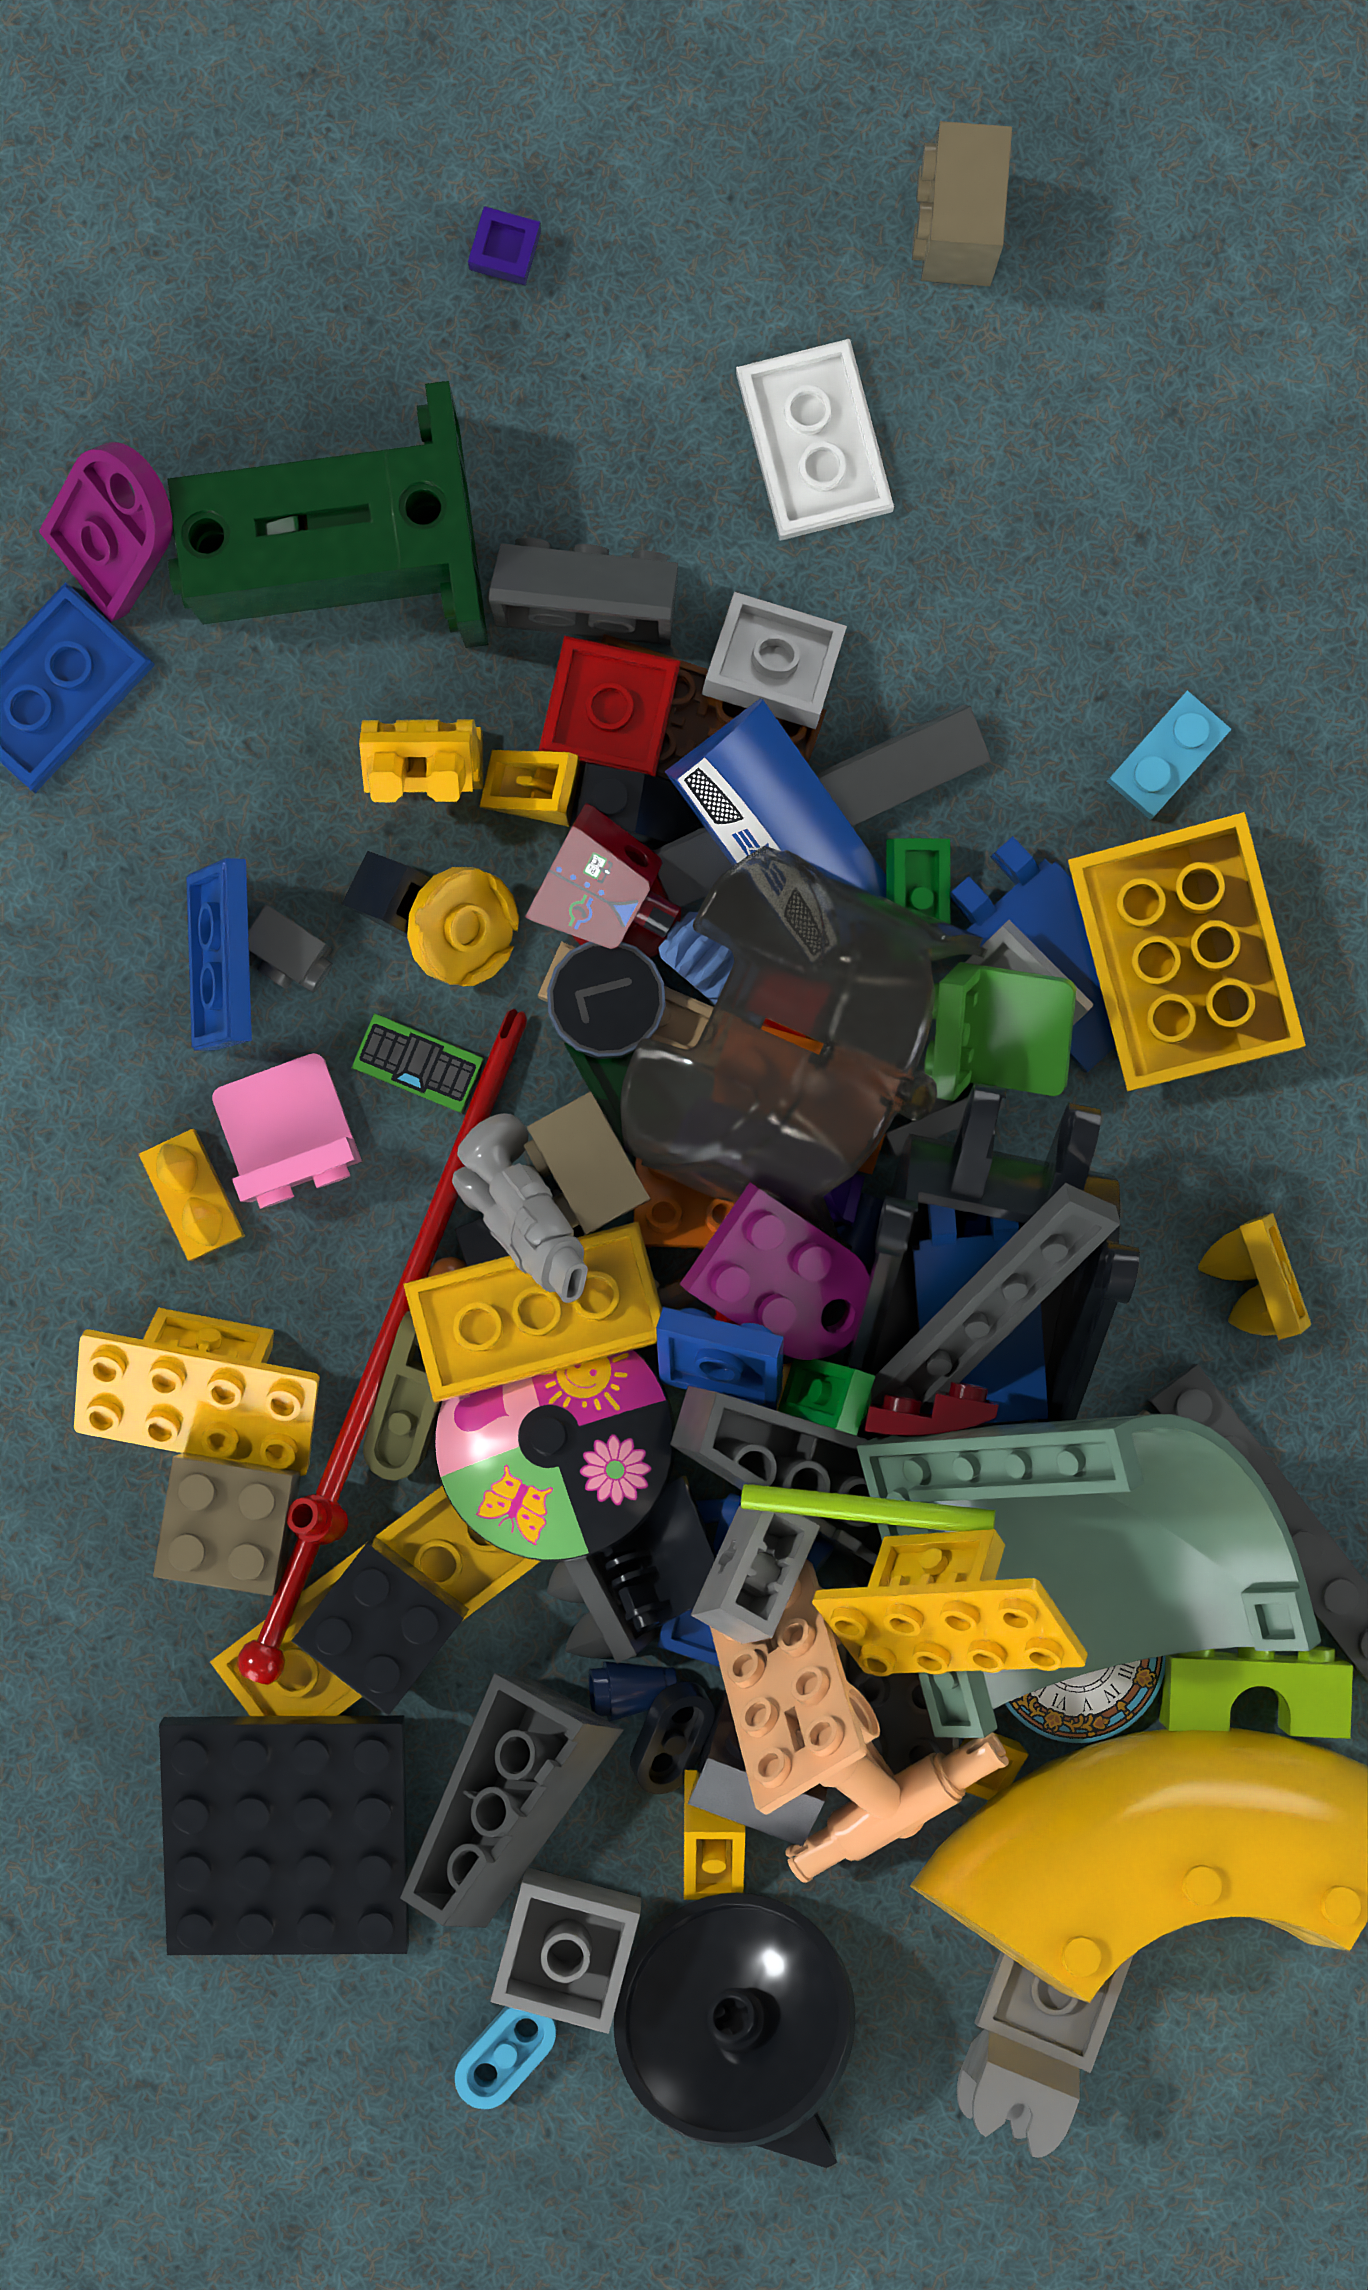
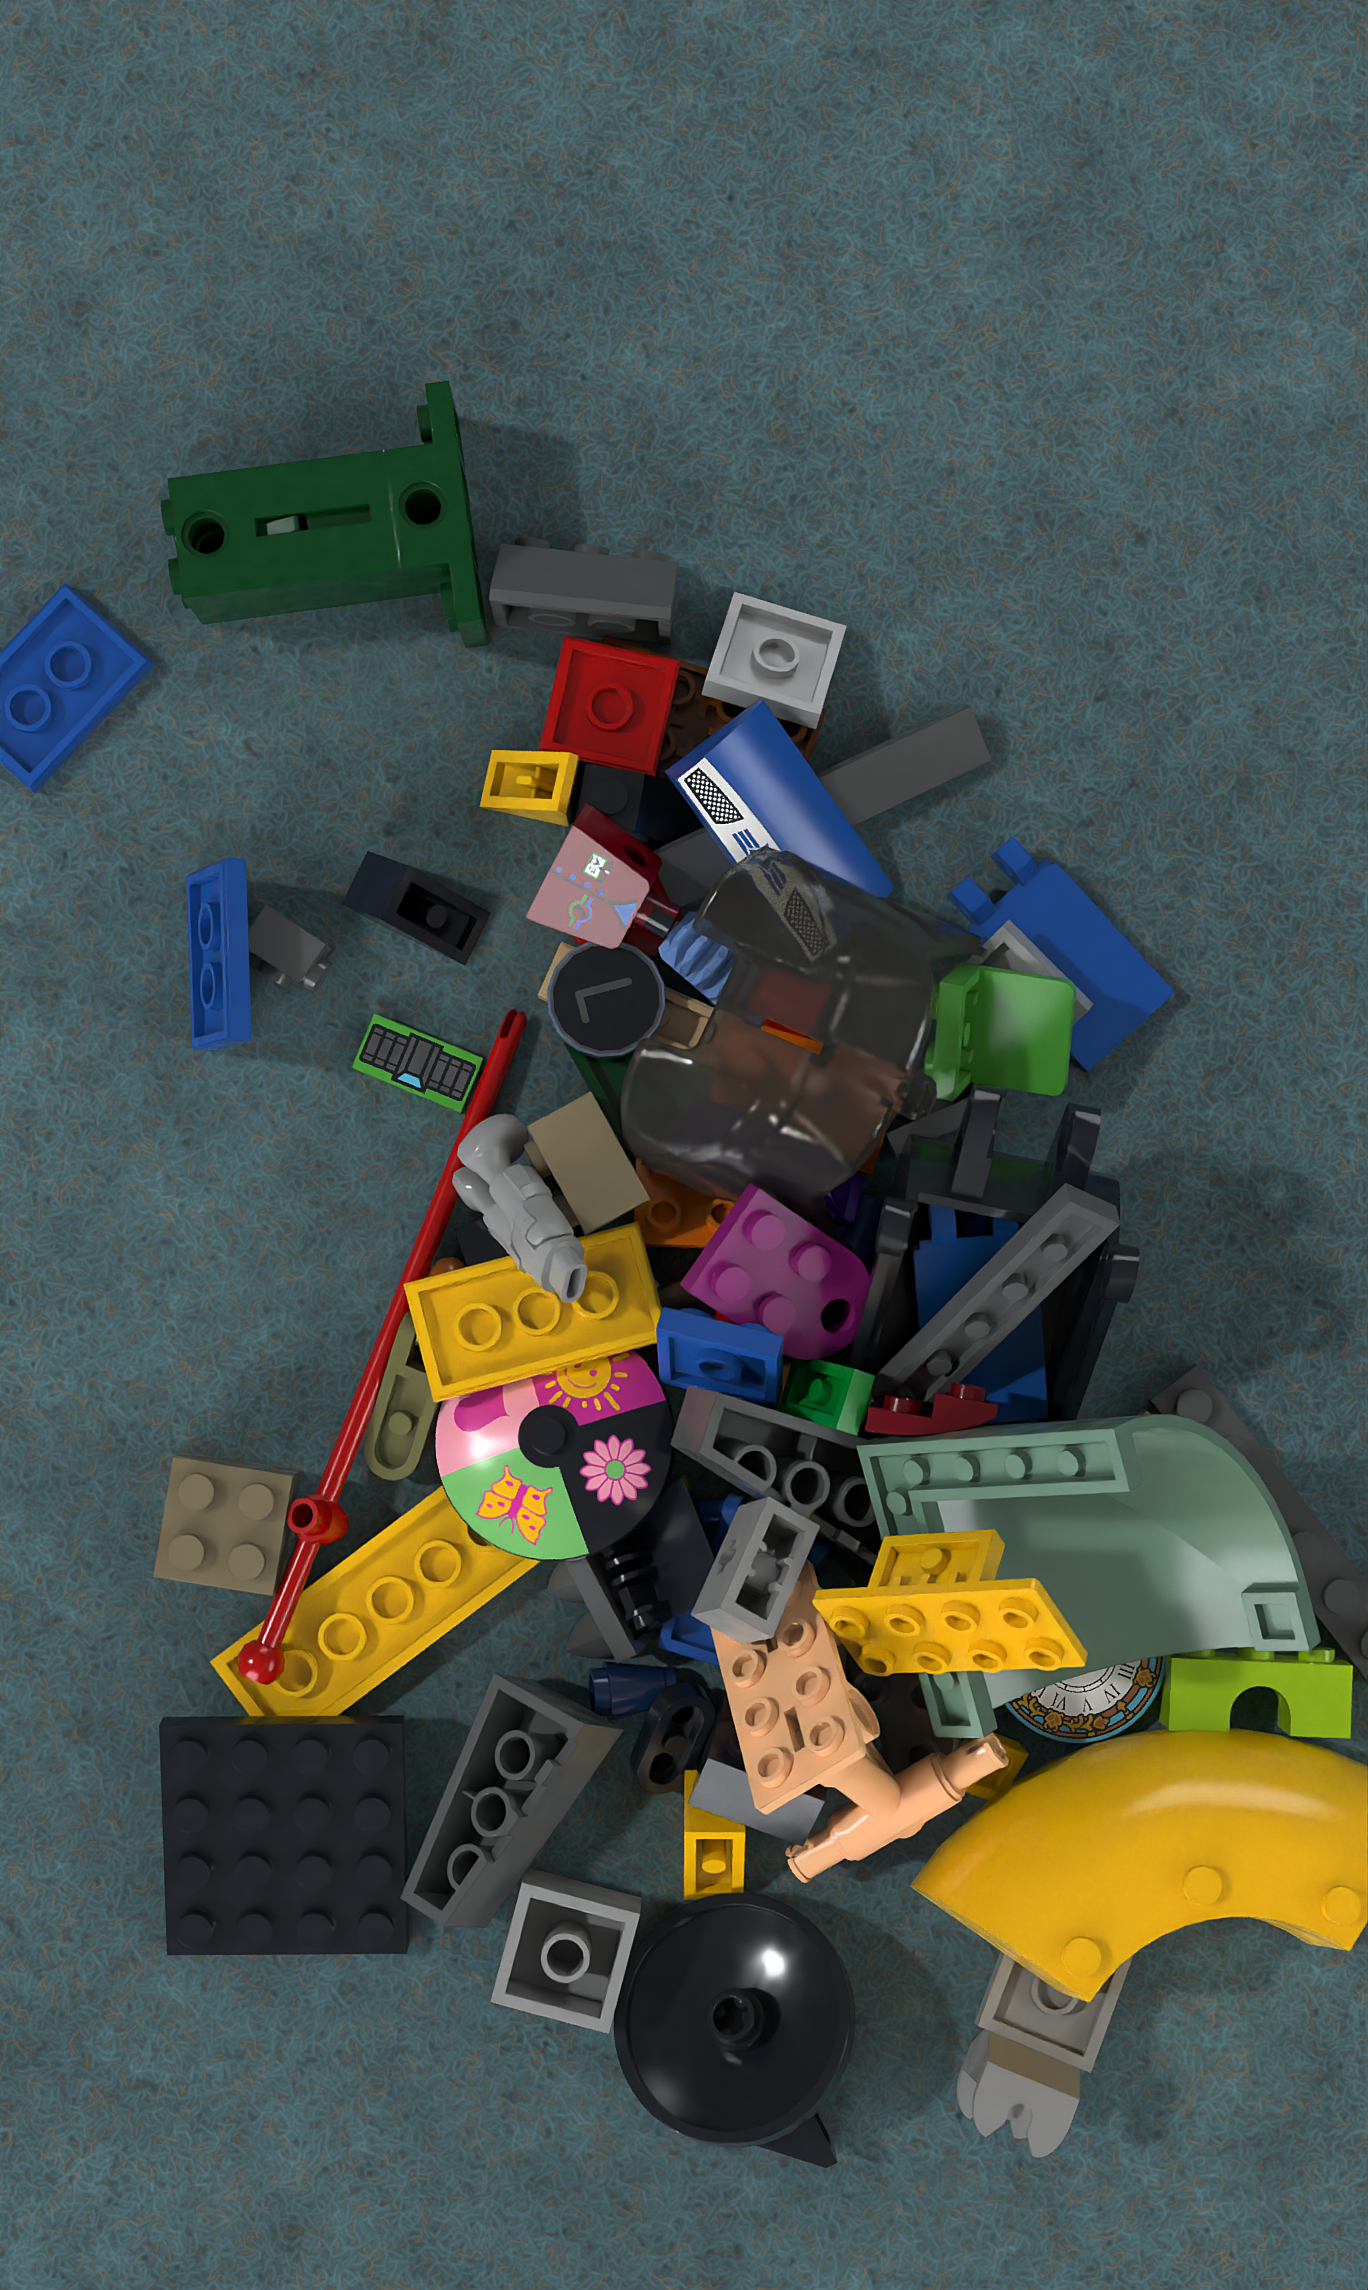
(106, 530): magenta plate -> none
(191, 1195): yellow tile -> none
(197, 1391): yellow bracket -> none
(285, 1130): bright pink bracket -> none
(380, 1625): black brick -> none
(421, 758): yellow hips -> none
(462, 926): yellow tile -> none
(504, 245): dark purple plate -> none
(508, 2052): medium azure plate -> none
(814, 439): white tile -> none
(866, 1509): lime bar -> none
(919, 875): green plate -> none
(962, 203): dark tan brick -> none
(1169, 755): medium azure plate -> none
(1186, 952): yellow slope -> none
(1259, 1254): yellow tile -> none

